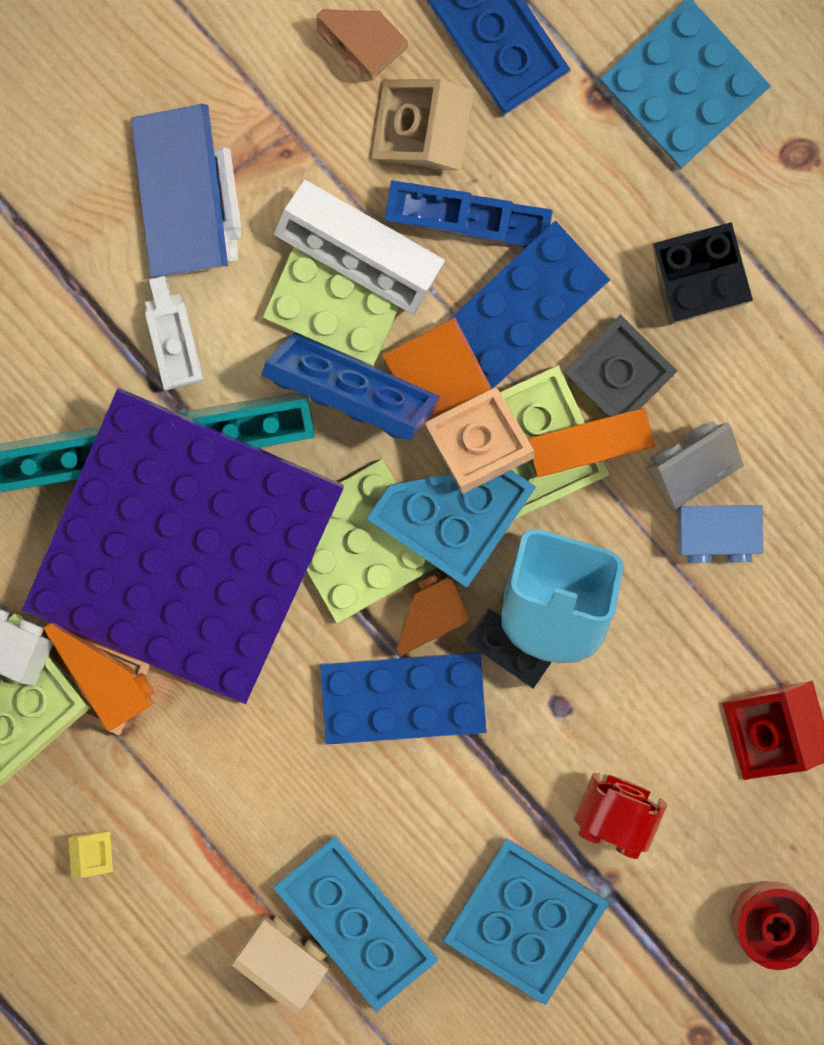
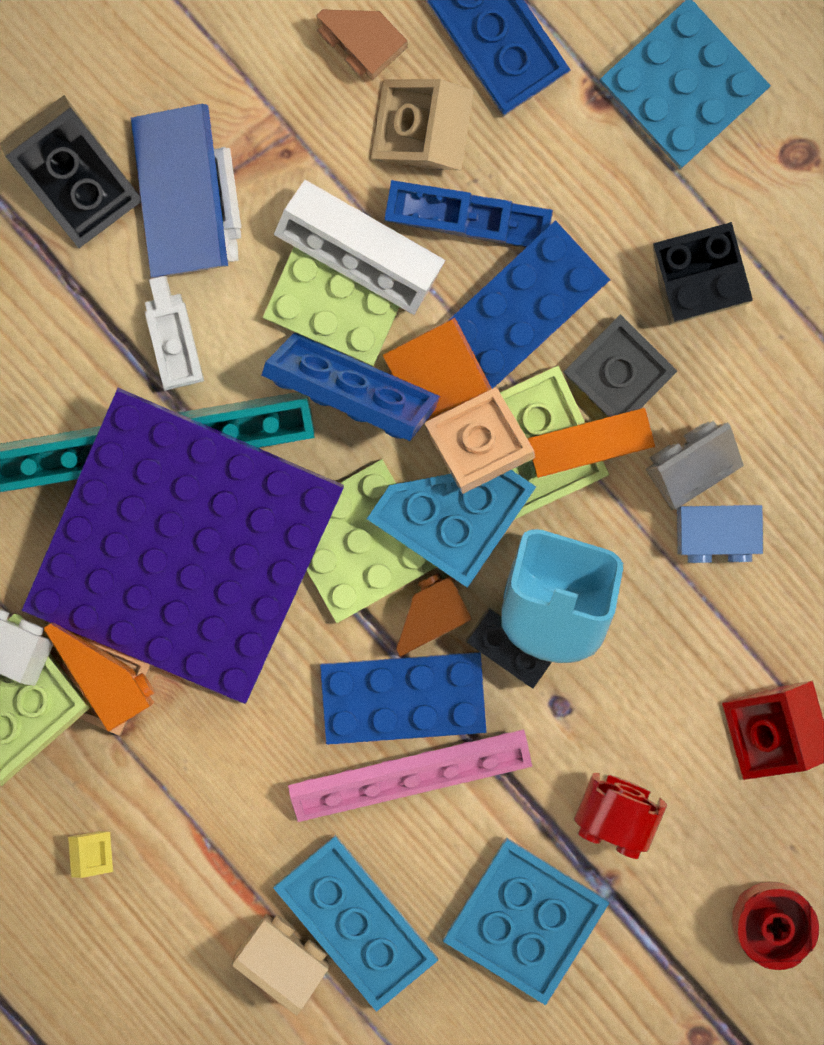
(70, 171): none -> black slope
(410, 775): none -> bright pink plate

